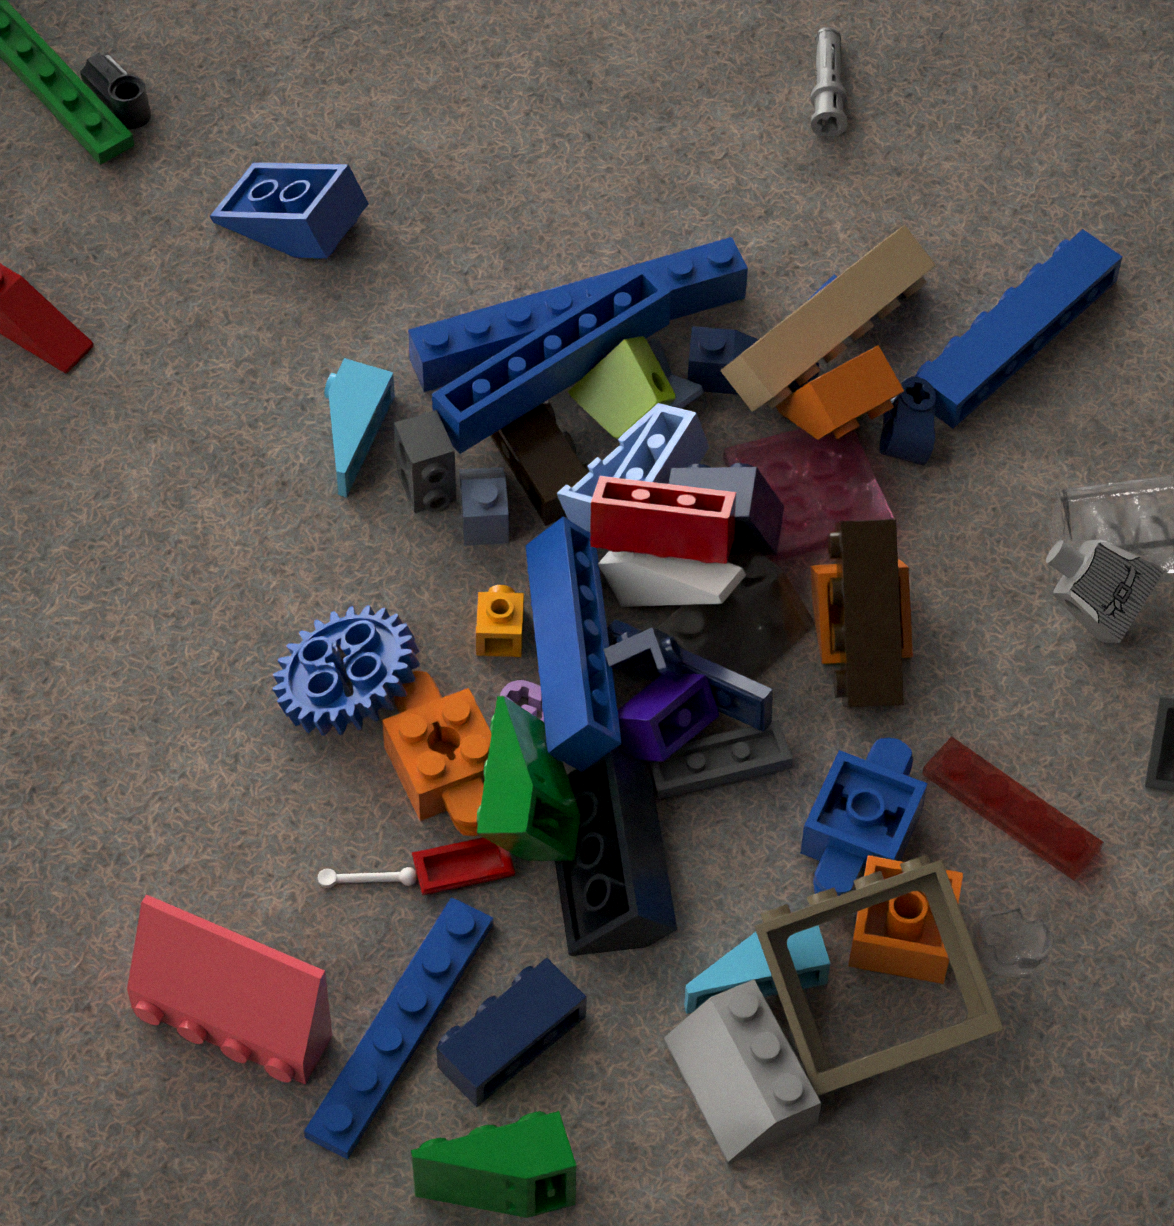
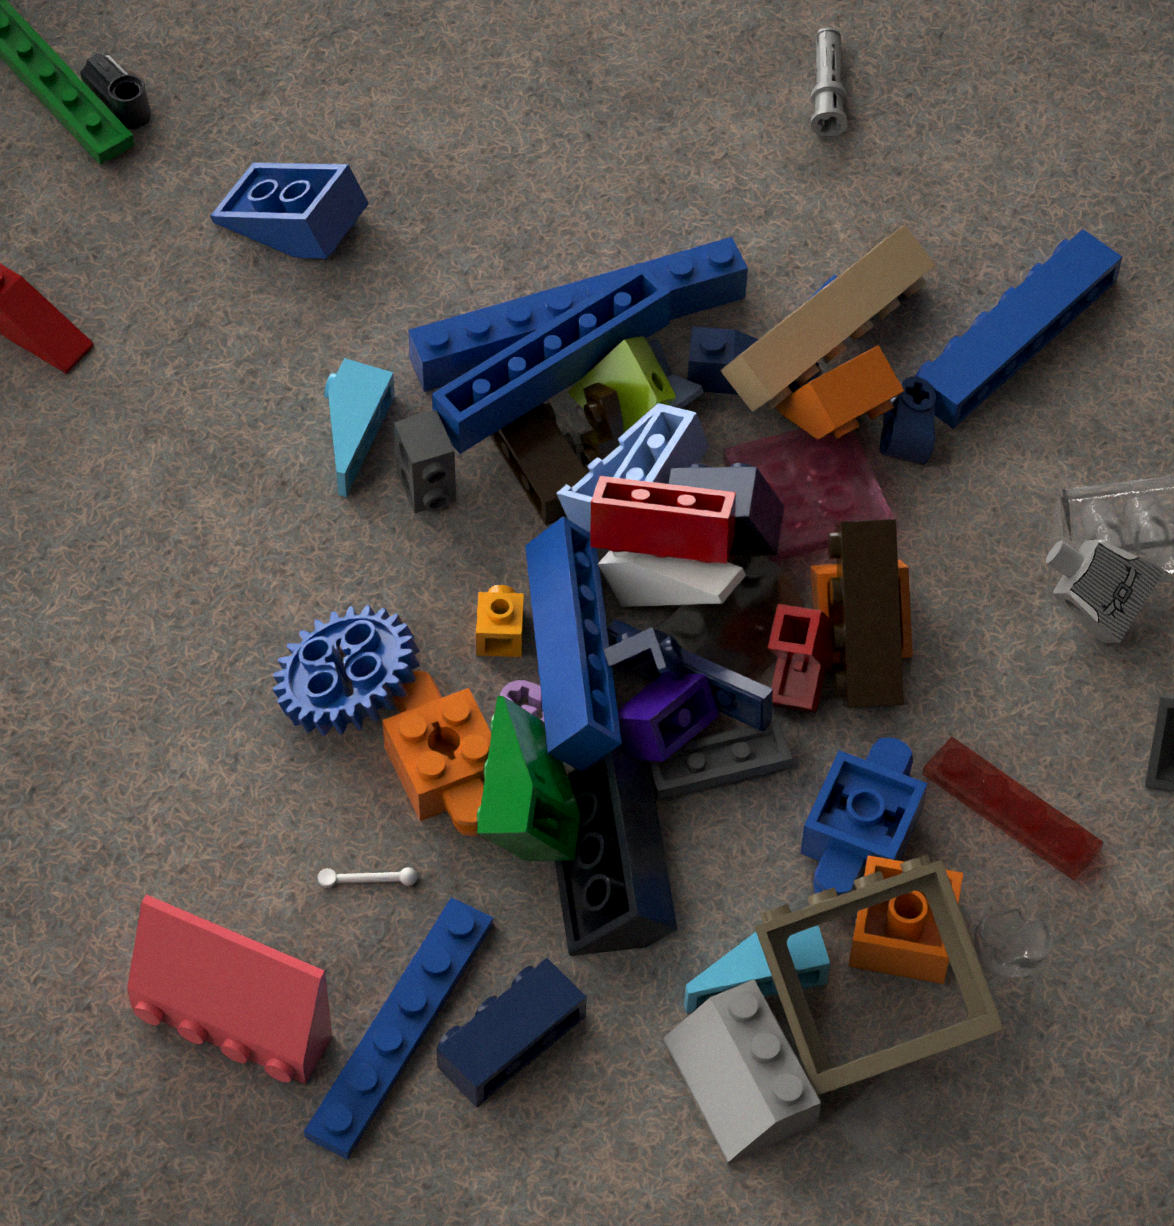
(461, 865): red tile -> none
(484, 506): sand blue slope -> none
(501, 1169): green slope -> none
(605, 416): none -> dark brown slope
(804, 655): none -> red brick

